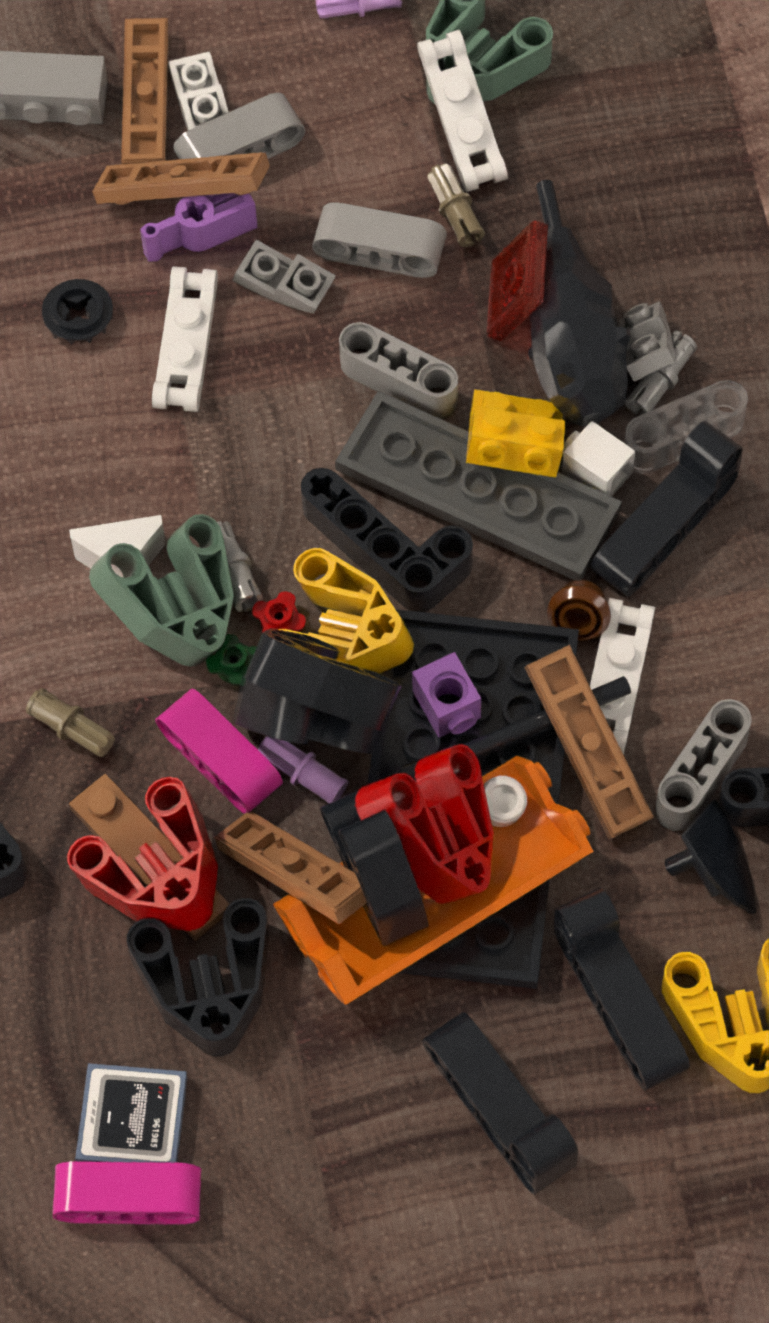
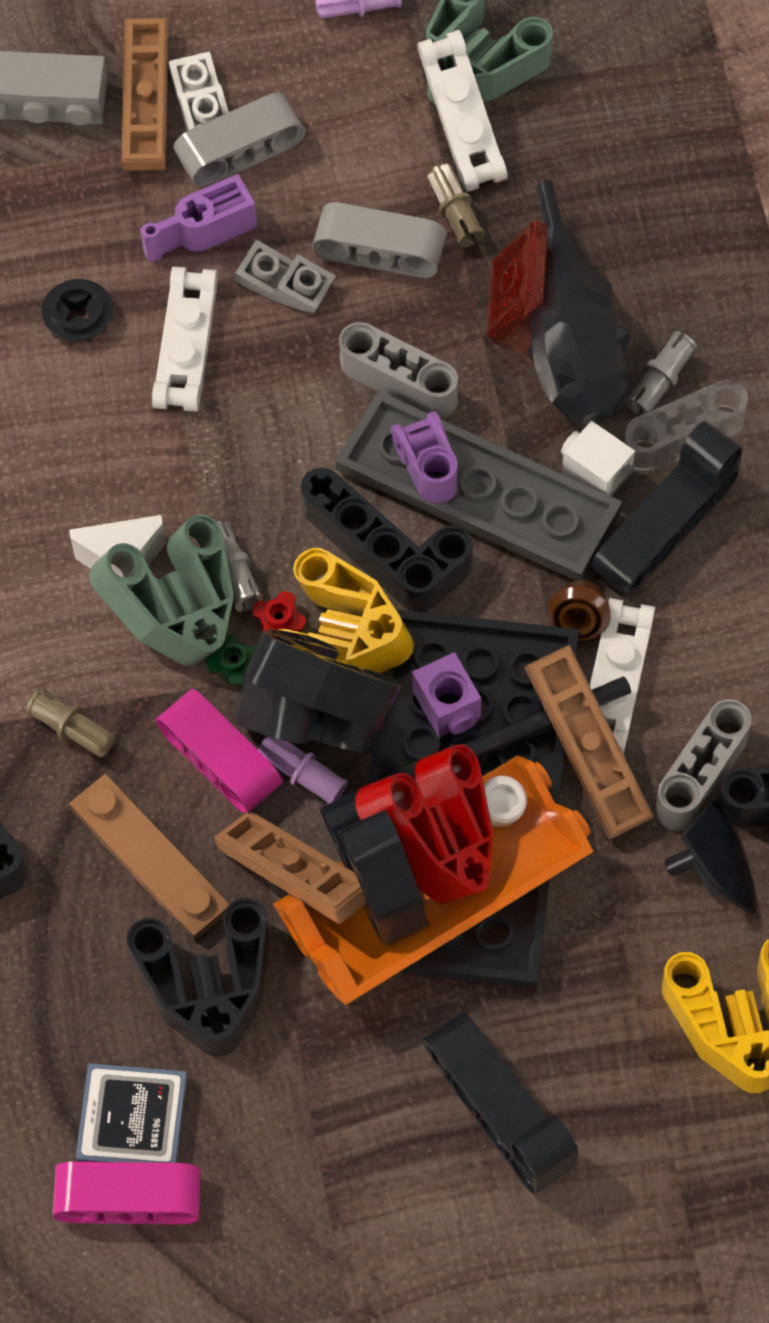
(179, 892): red connector -> none
(181, 178): medium nougat plate -> none
(424, 451): none -> medium lavender piece
(515, 433): yellow plate -> none
(592, 944): black beam -> none
(650, 340): light grey slope -> none

